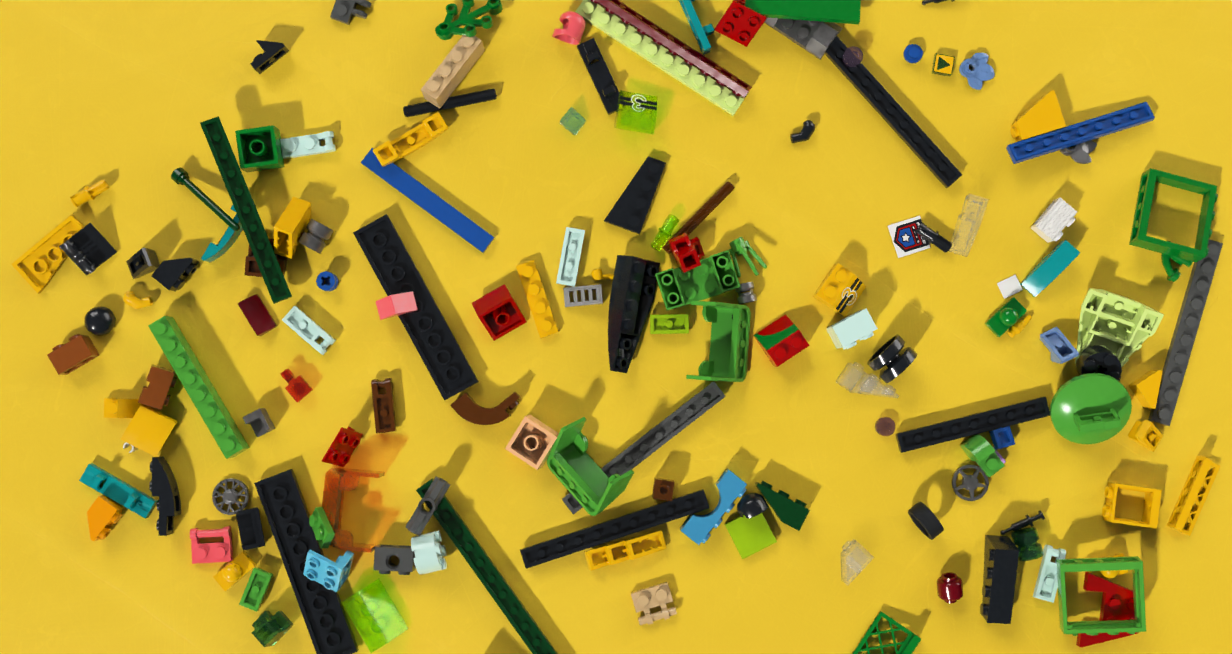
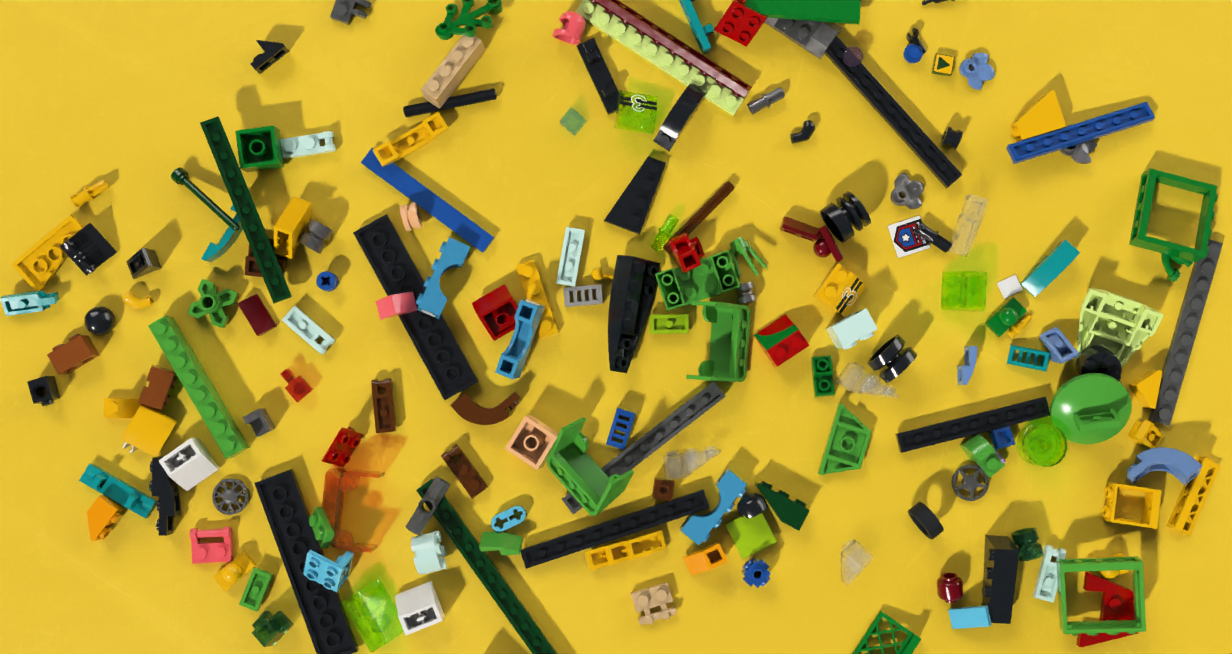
(28, 302): none -> hinge
(36, 387): none -> black brick
(174, 272): black slope -> none
(189, 464): none -> white slope
(216, 311): none -> bright green plant
(250, 528): black hinge -> none
(383, 562): dark grey brick -> none
(411, 216): none -> light nougat wheel
(418, 608): none -> white slope
(452, 256): none -> dark azure arch
(464, 471): none -> reddish brown plate
(504, 542): none -> bright green slope
(506, 514): none -> medium azure beam
(526, 324): none -> dark azure arch
(631, 415): none -> blue slope
(679, 116): none -> black arch
(684, 464): none -> clear slope
(705, 558): none -> light orange slope
(751, 567): none -> blue brick
(766, 100): none -> flat silver axle
(800, 229): none -> dark red slope
(822, 376): none -> green slope
(826, 246): none -> dark red tile
(845, 443): none -> bright green wing
(848, 215): none -> black wheel
(885, 426): tile -> none
(909, 190): none -> flat silver plate
(915, 39): none -> black hand
(951, 137): none -> black wheel
(963, 291): none -> clear neon green slope
(965, 372): none -> medium blue slope
(969, 617): none -> medium azure tile
(1023, 523): black piece -> none
(1045, 358): none -> teal slope
(1052, 449): none -> clear neon green wheel
(1053, 220): white brick -> none
(1164, 459): none -> medium blue arch

